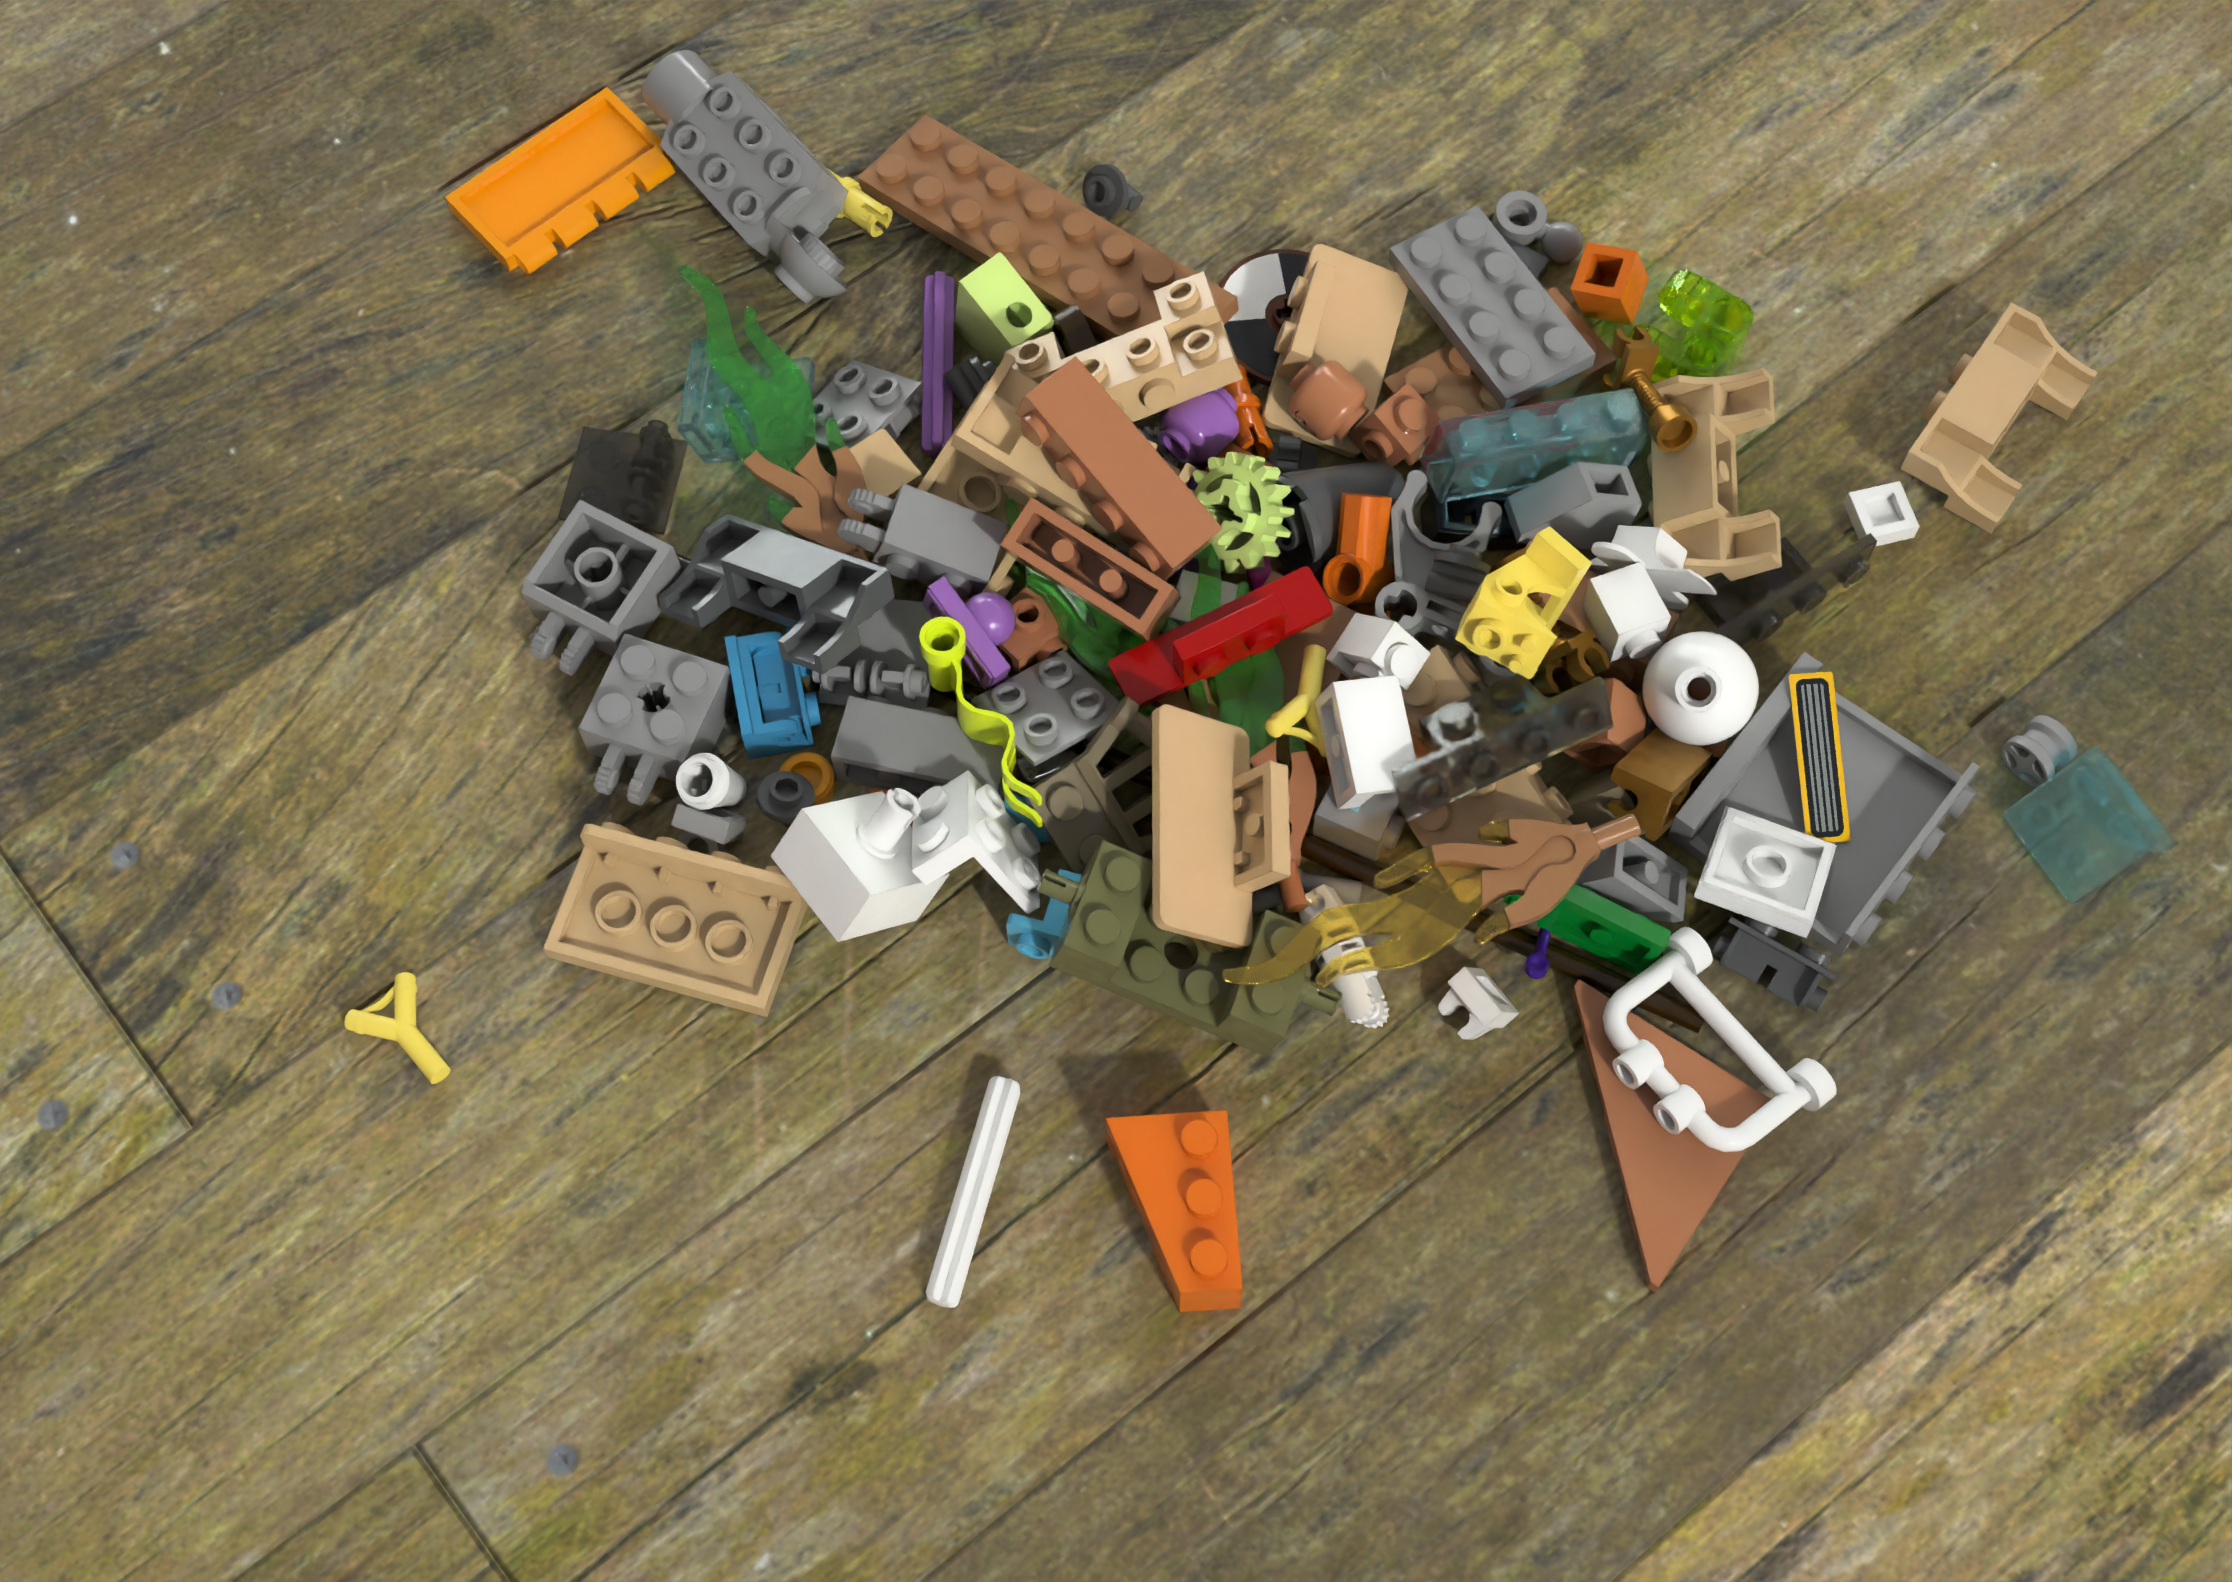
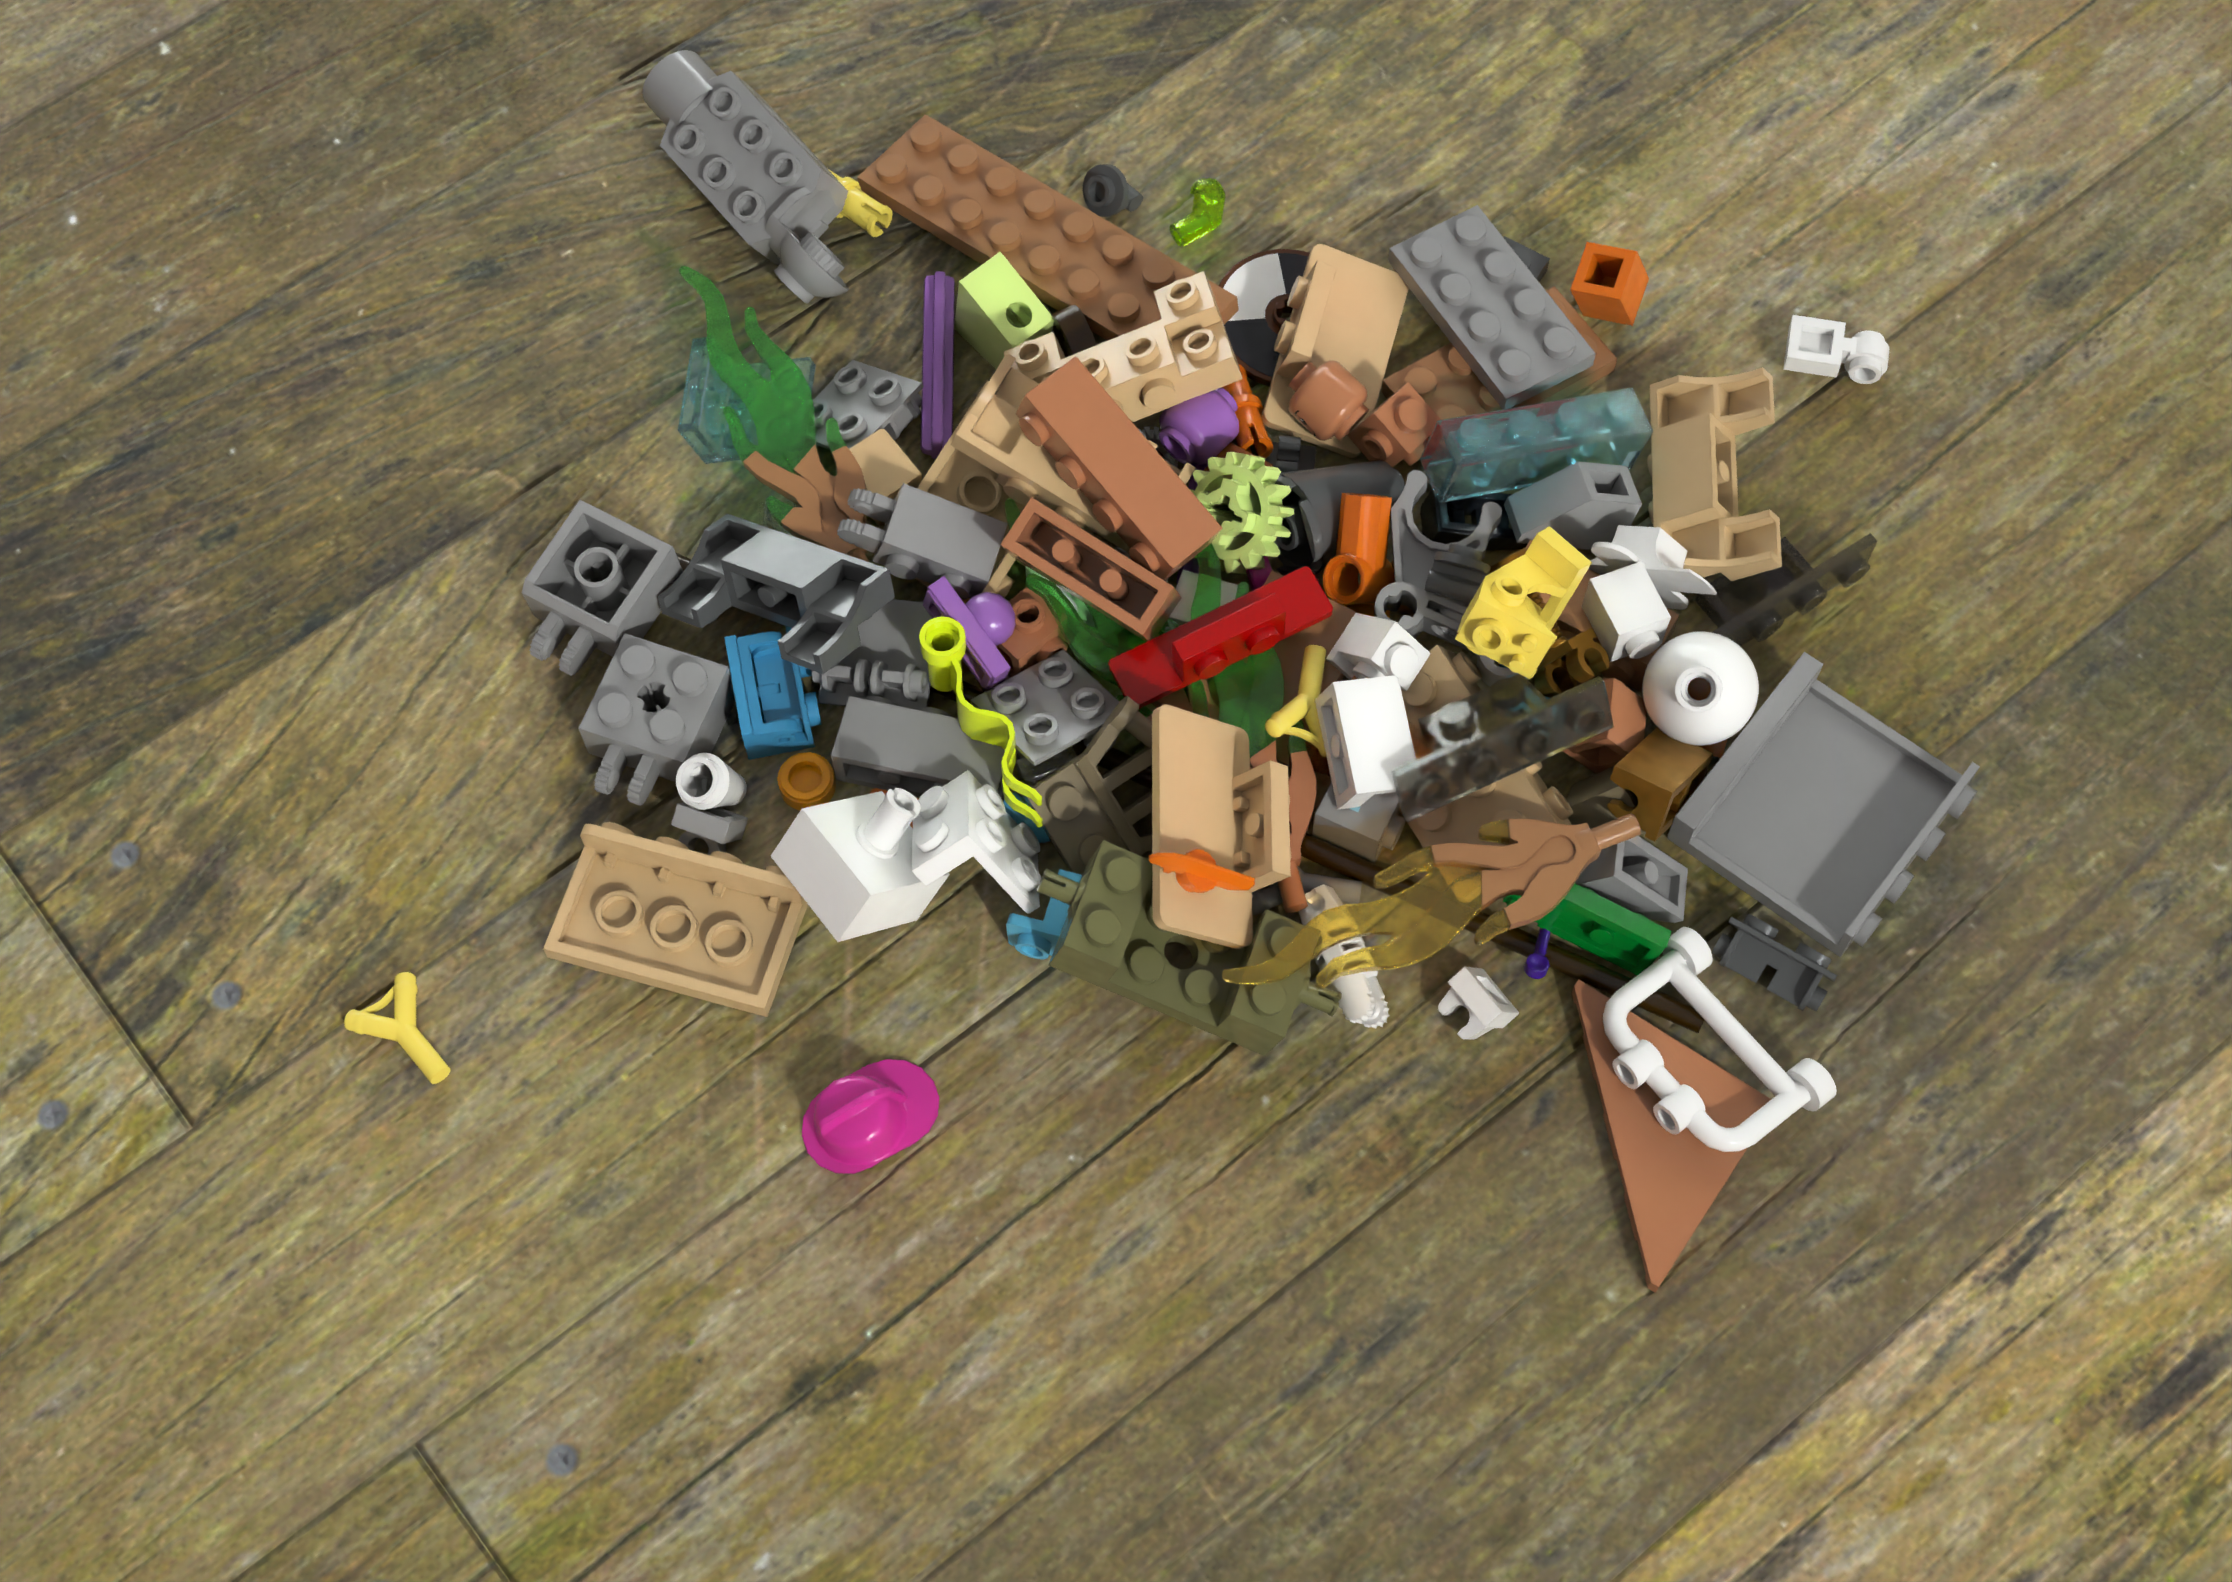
(560, 180): light orange hinge -> none
(627, 475): clear smoke hinge -> none
(784, 795): dark grey plate -> none
(870, 1116): none -> dark pink piece
(969, 378): dark grey plate -> none
(973, 1192): white axle -> none
(1186, 1200): orange wedge -> none
(1199, 872): none -> orange piece
(1205, 215): none -> clear neon green arm
(1559, 240): light grey plate -> none
(1669, 424): pearl gold bar -> none
(1706, 311): clear neon green piece -> none
(1765, 871): white tile -> none
(1819, 756): sticker -> none
(1820, 348): none -> white plate
(1882, 512): white plate -> none
(1988, 393): tan bracket -> none
(2039, 750): light grey wheel -> none
(2087, 825): clear light blue bracket -> none

